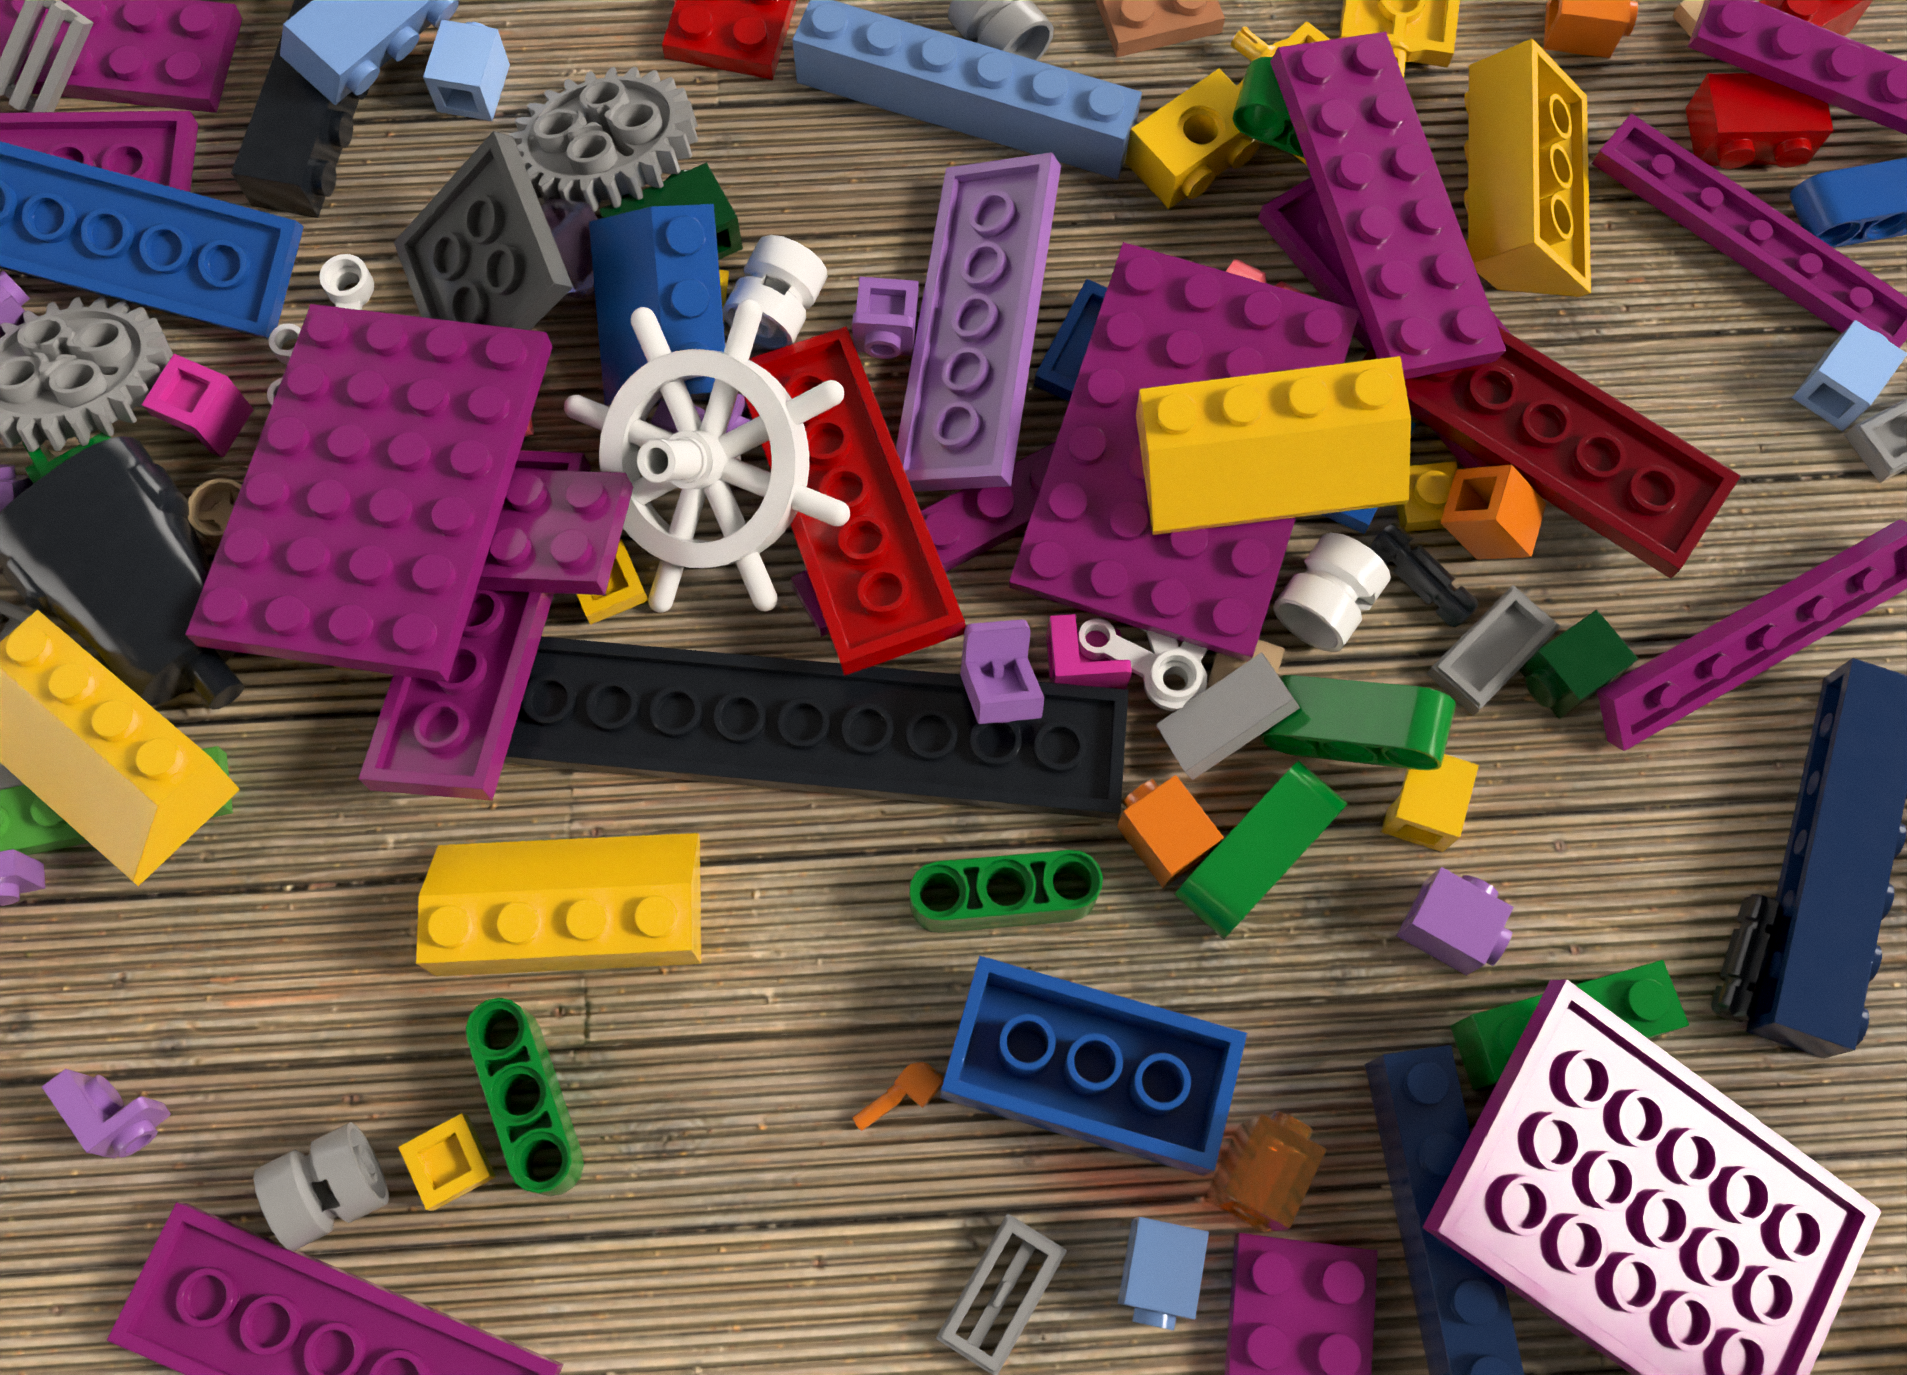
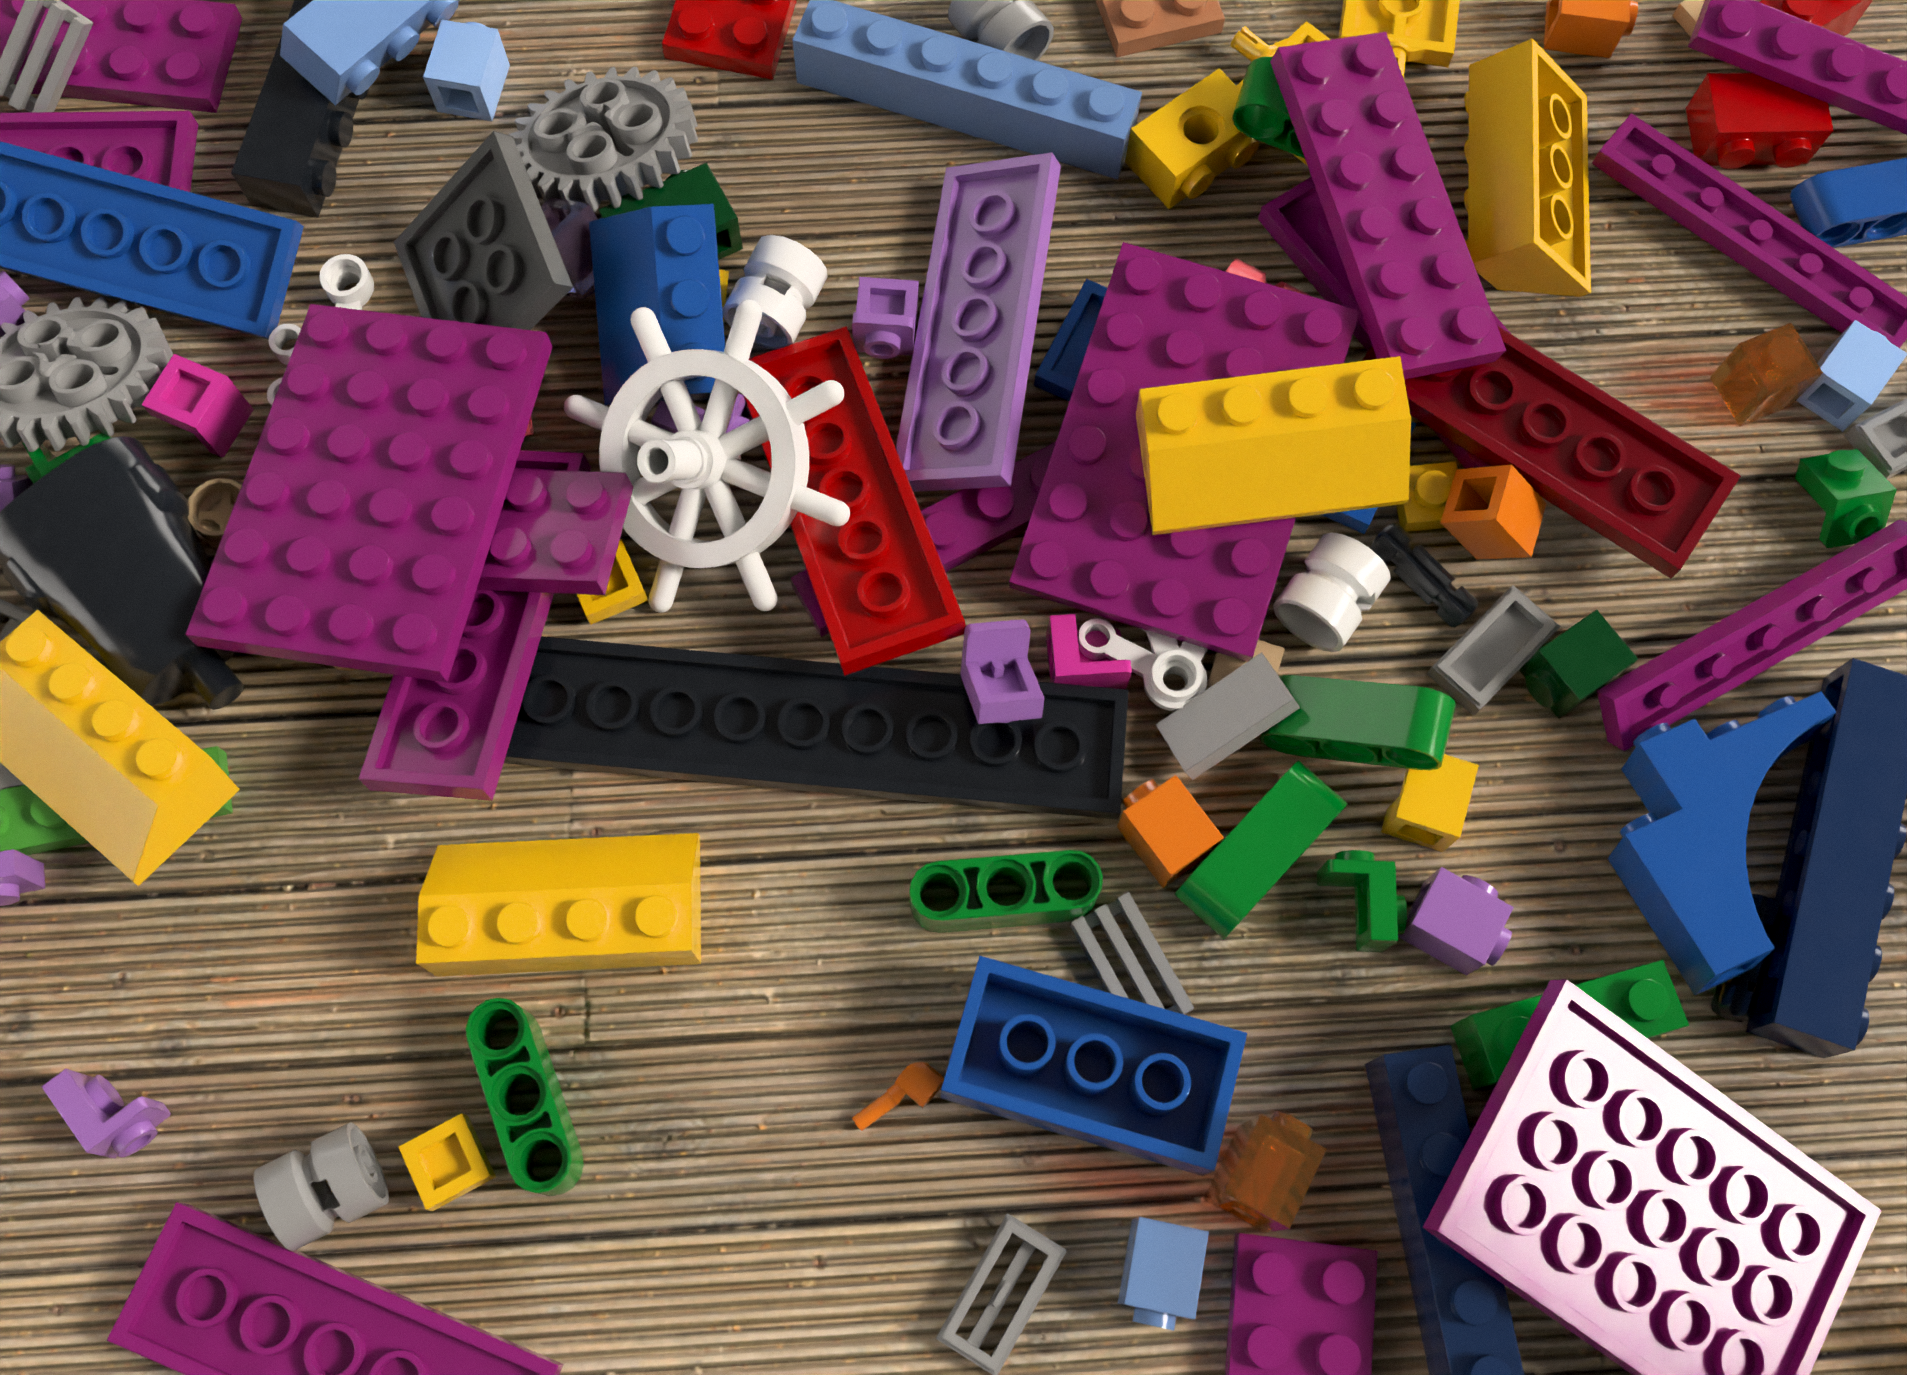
(1105, 917): none -> light grey tile
(1378, 909): none -> green bracket
(1690, 849): none -> blue arch
(1765, 374): none -> clear orange brick
(1849, 492): none -> green bracket

